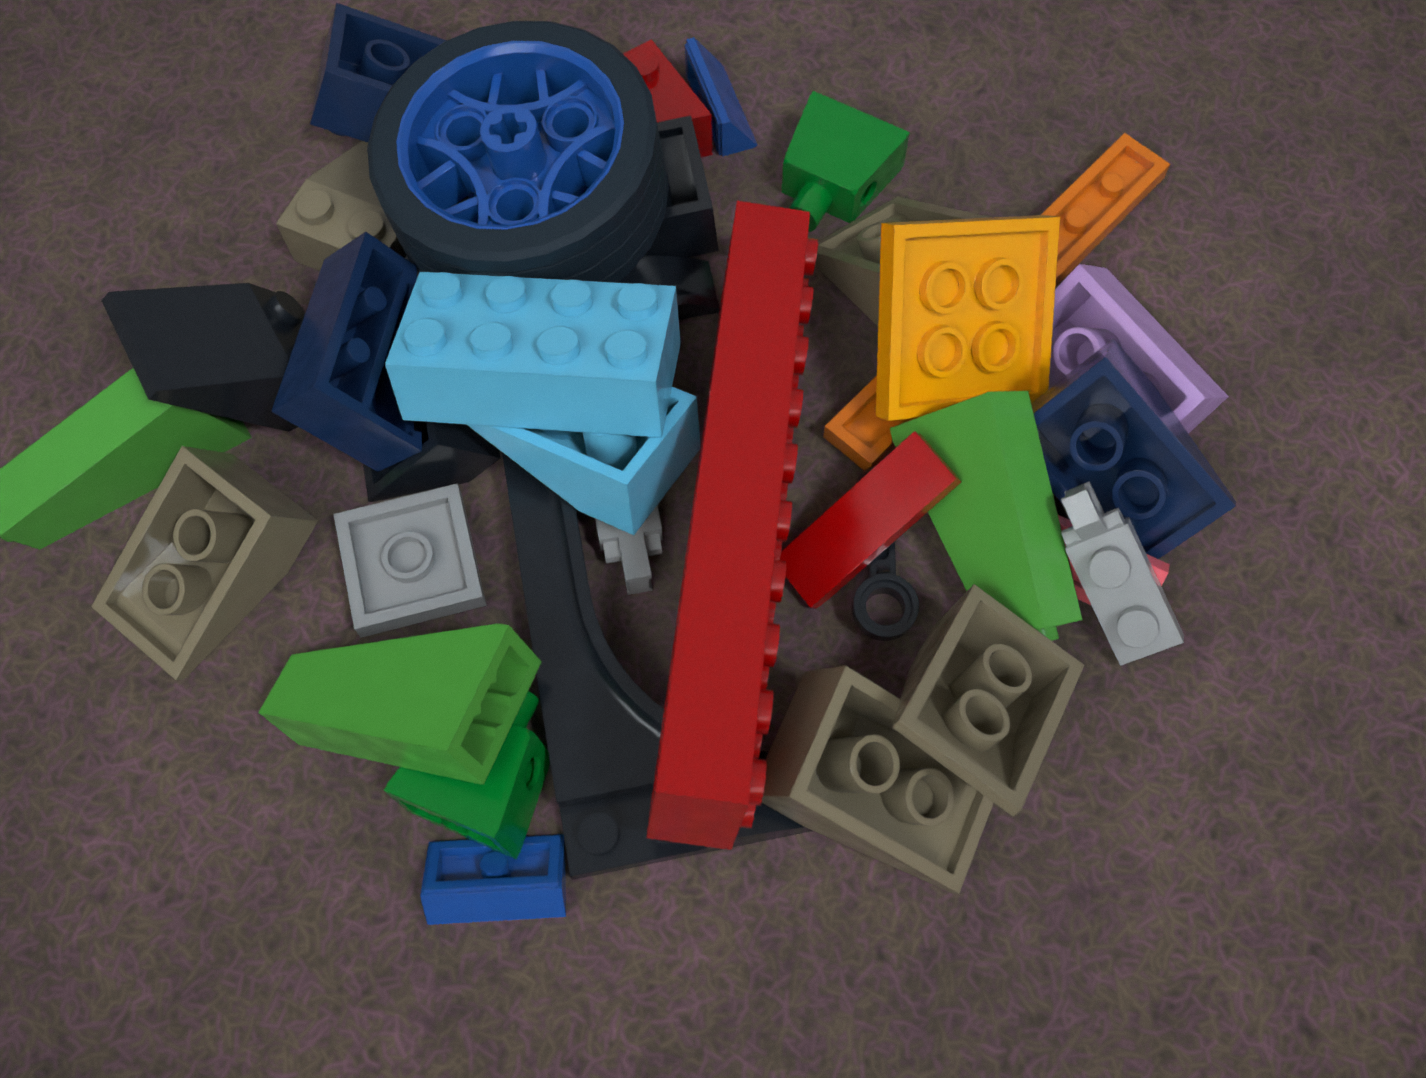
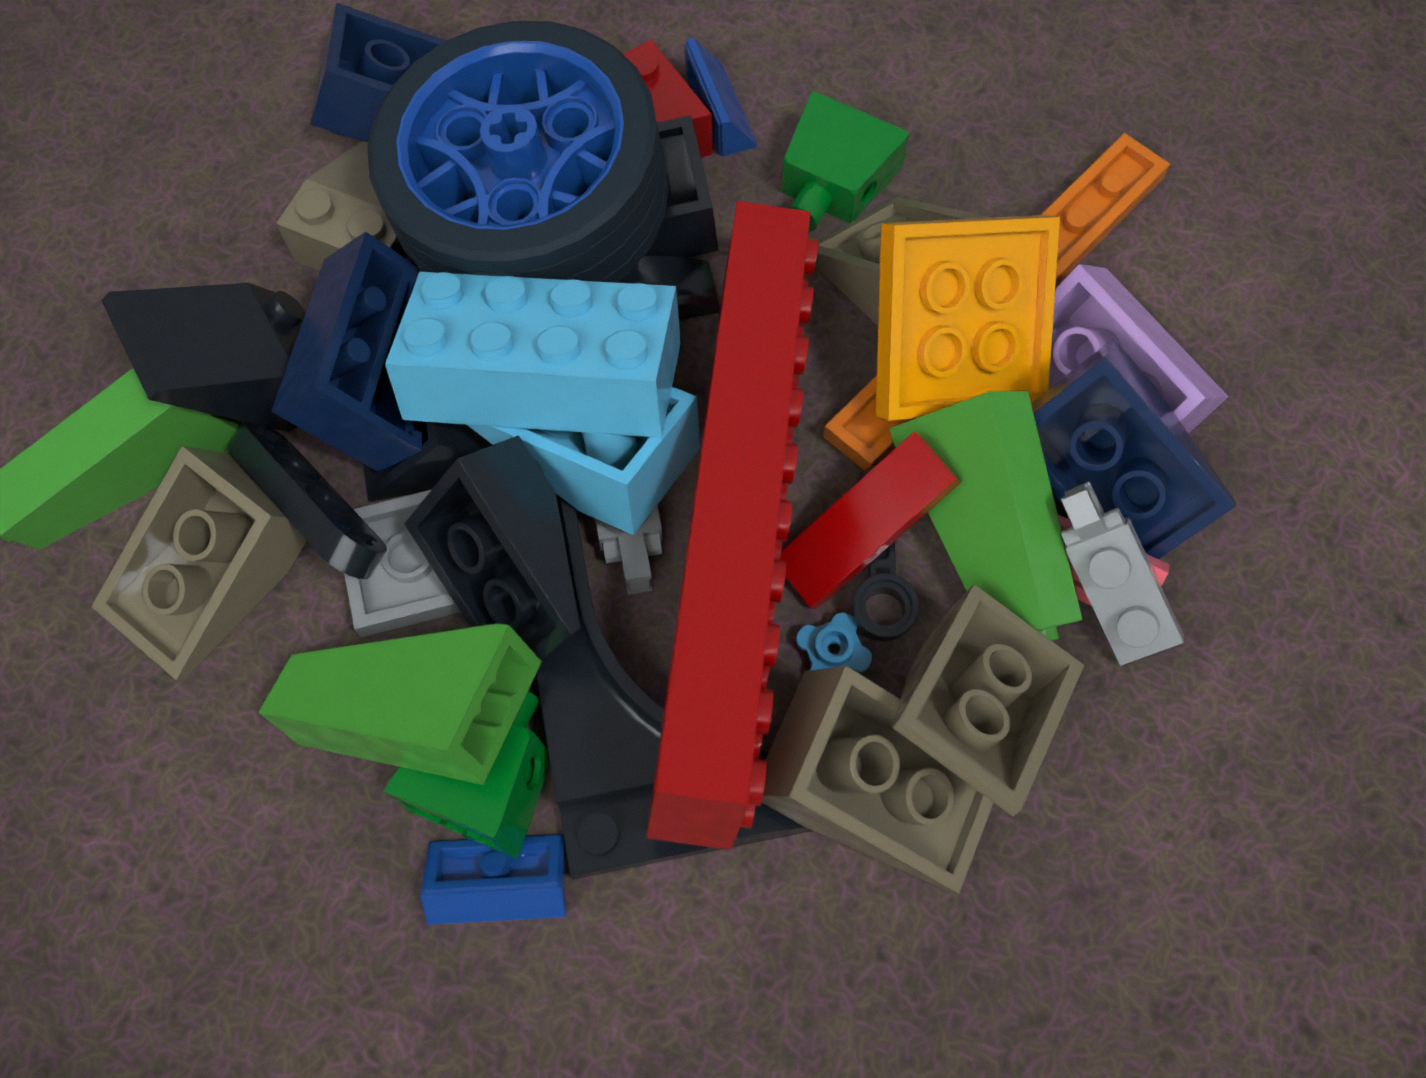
(308, 500): none -> black beam
(500, 545): none -> black slope
(840, 632): none -> dark azure plate

